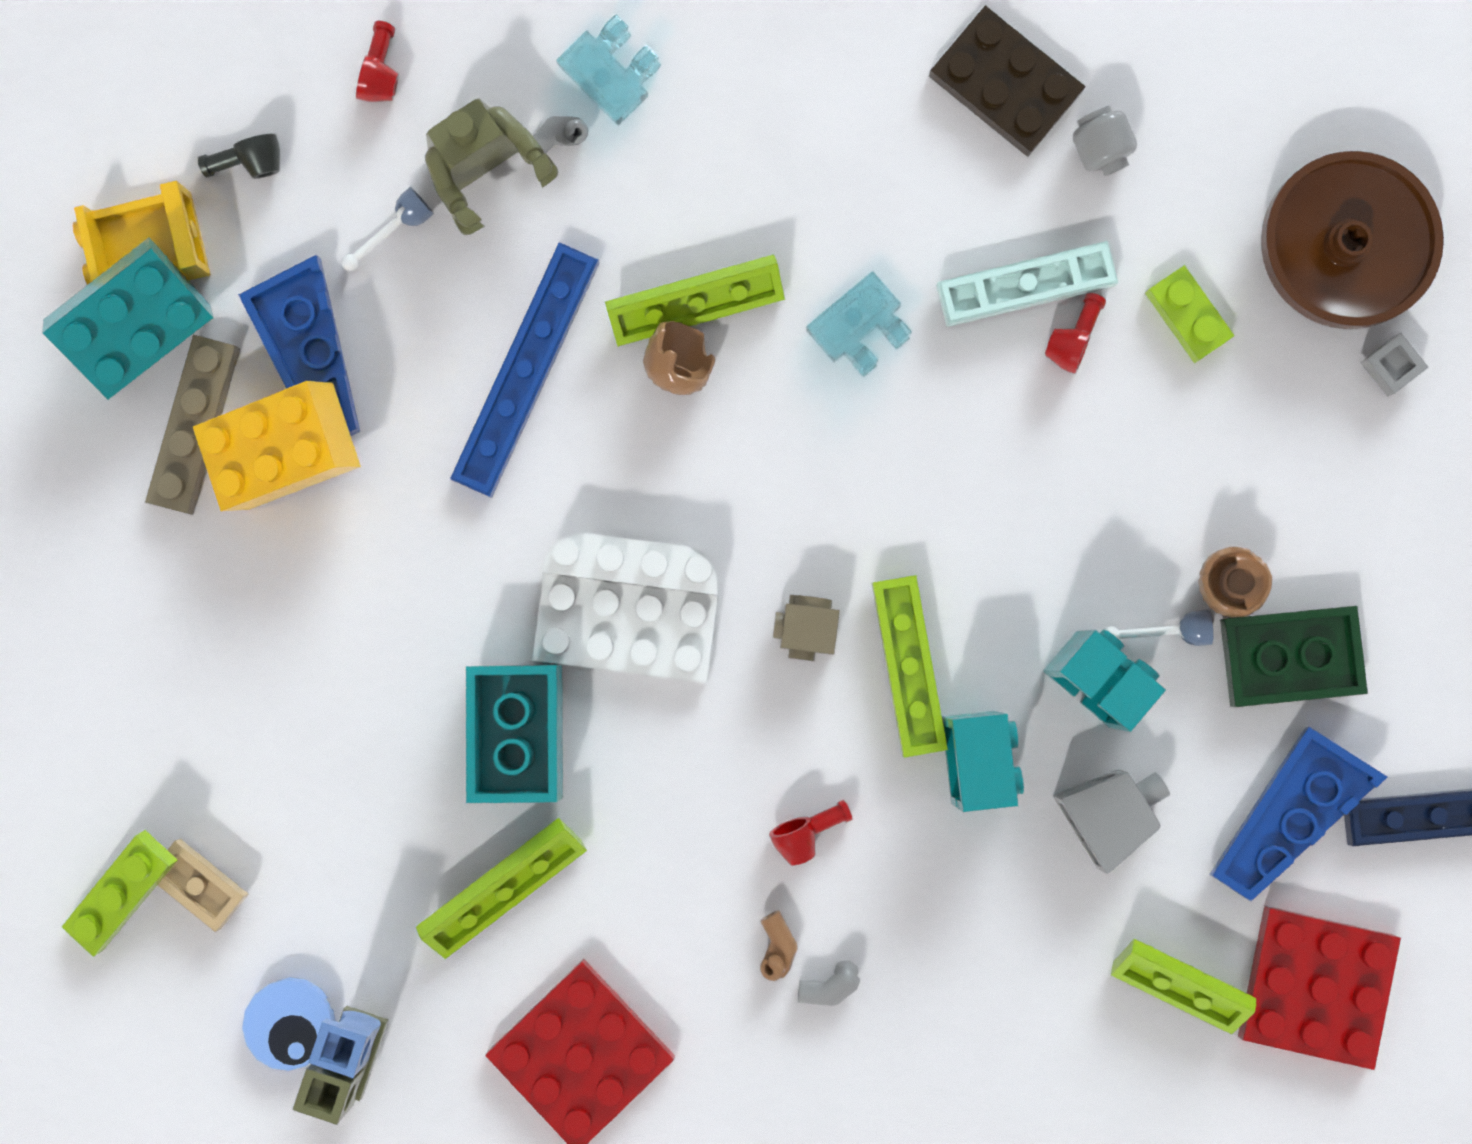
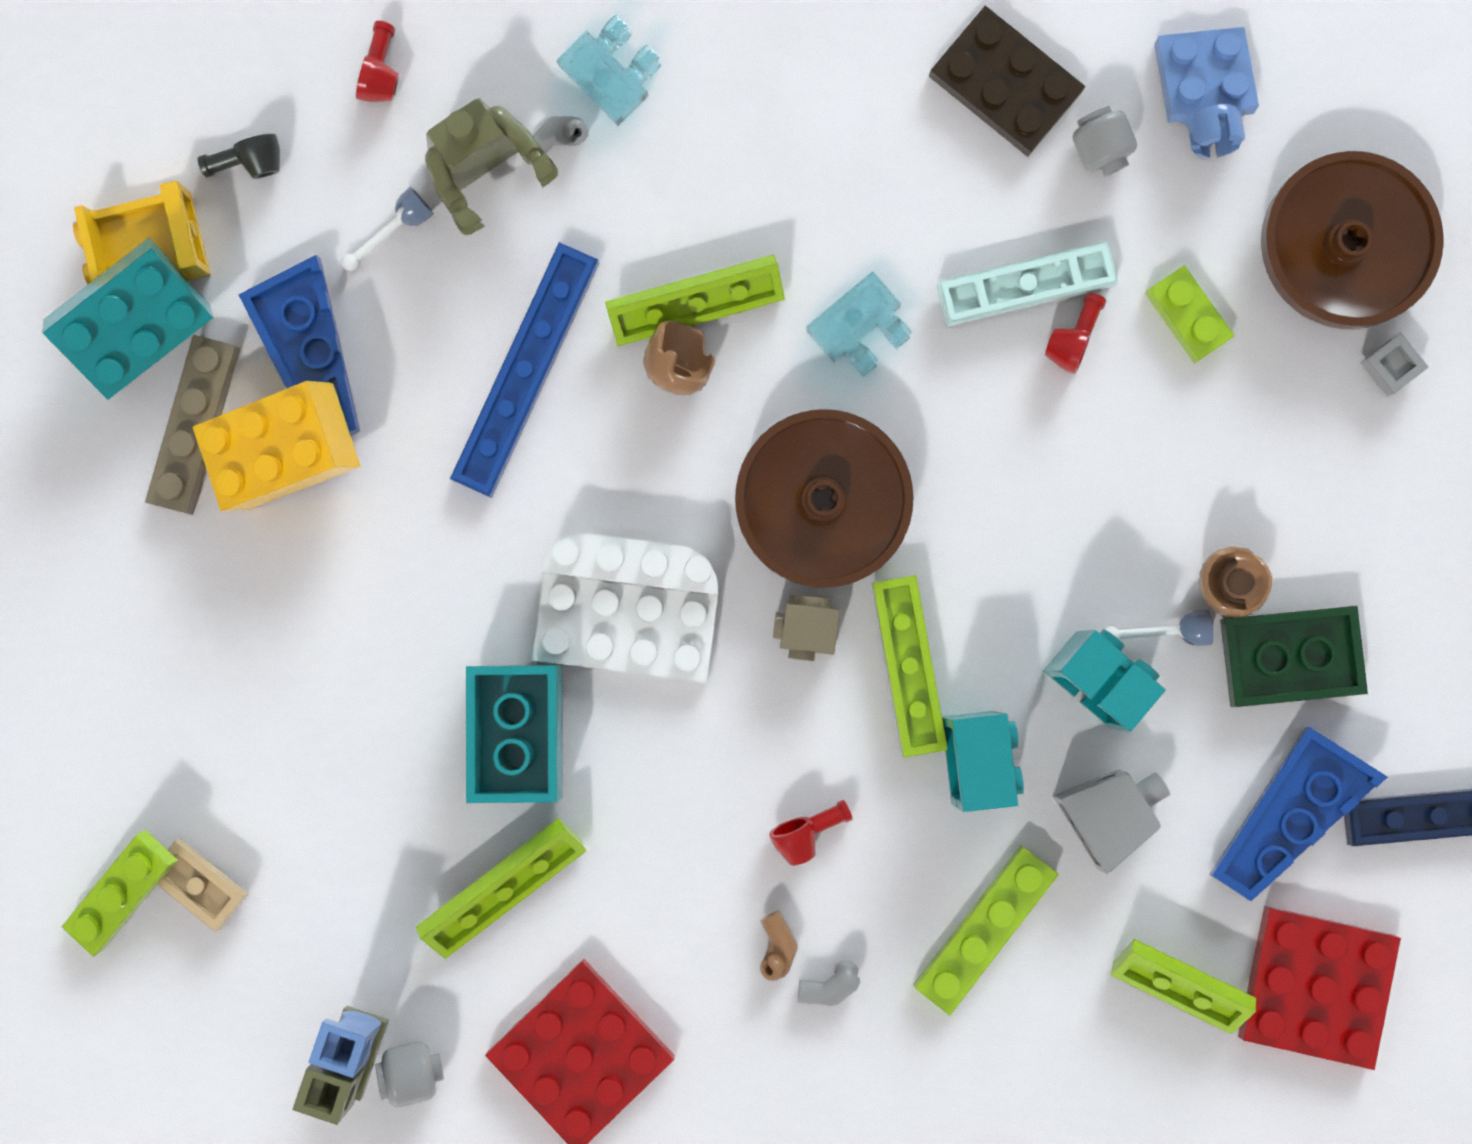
(285, 1022): light blue tile -> none
(408, 1074): none -> light grey head
(824, 498): none -> reddish brown dish
(985, 930): none -> lime plate
(1208, 86): none -> medium blue plate

